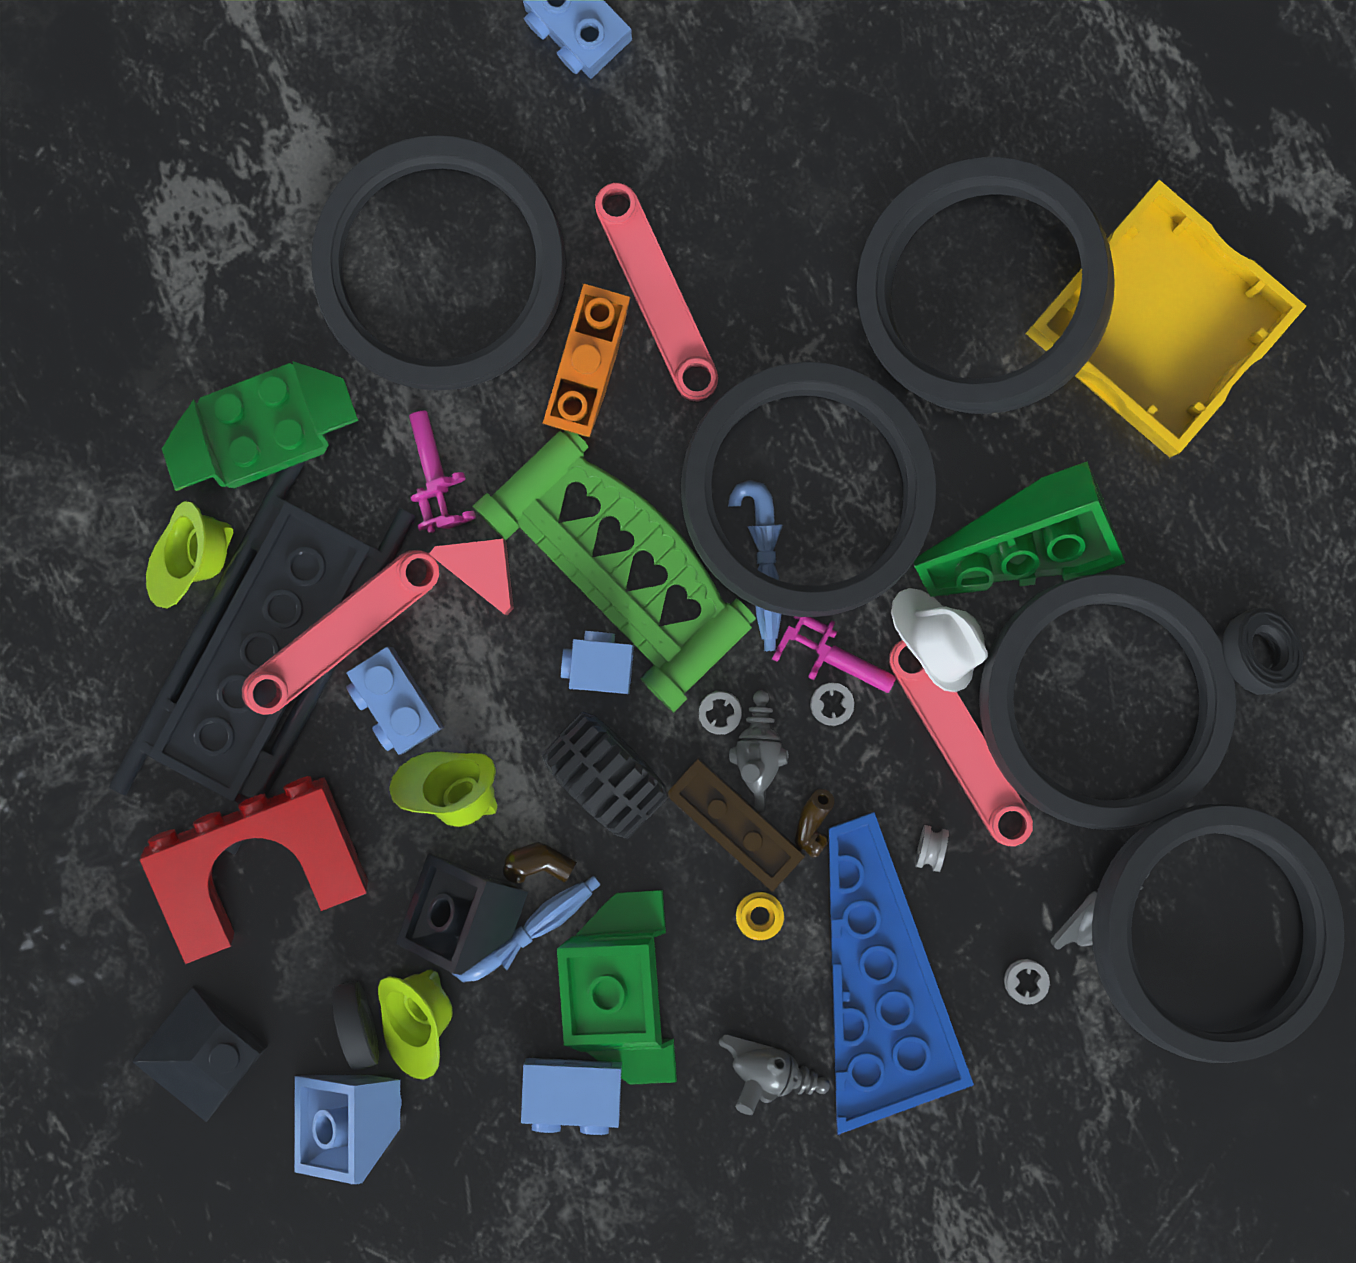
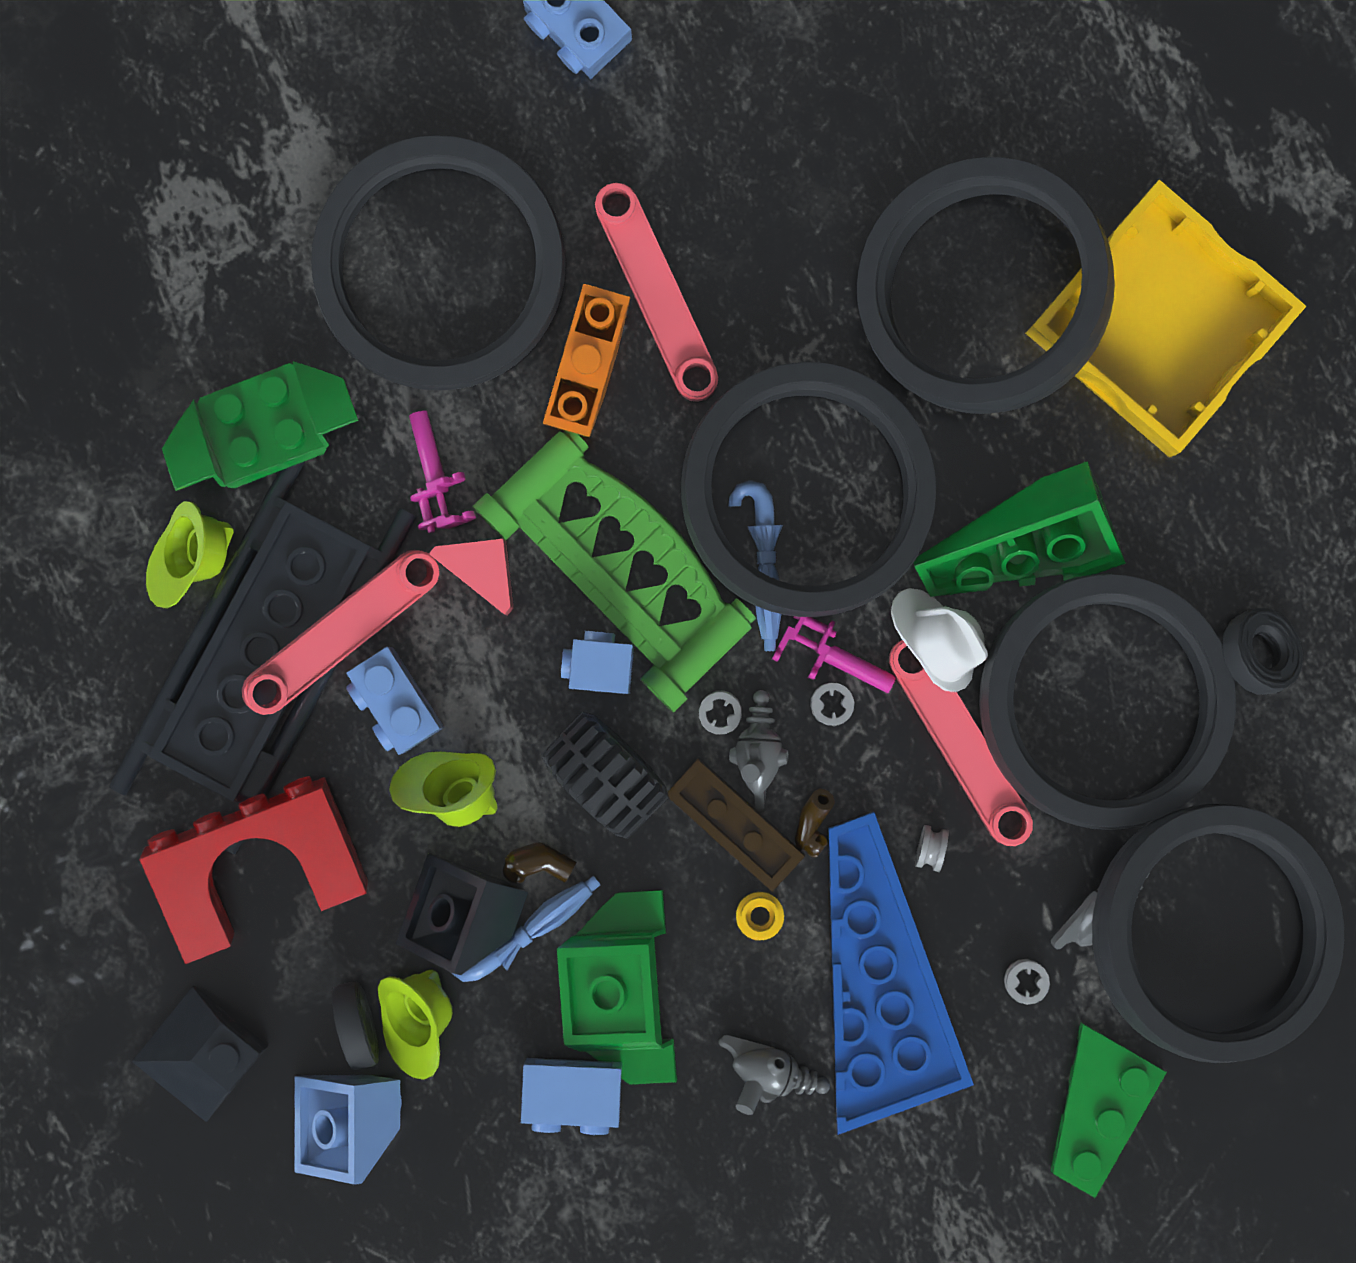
(1101, 1109): none -> green wing

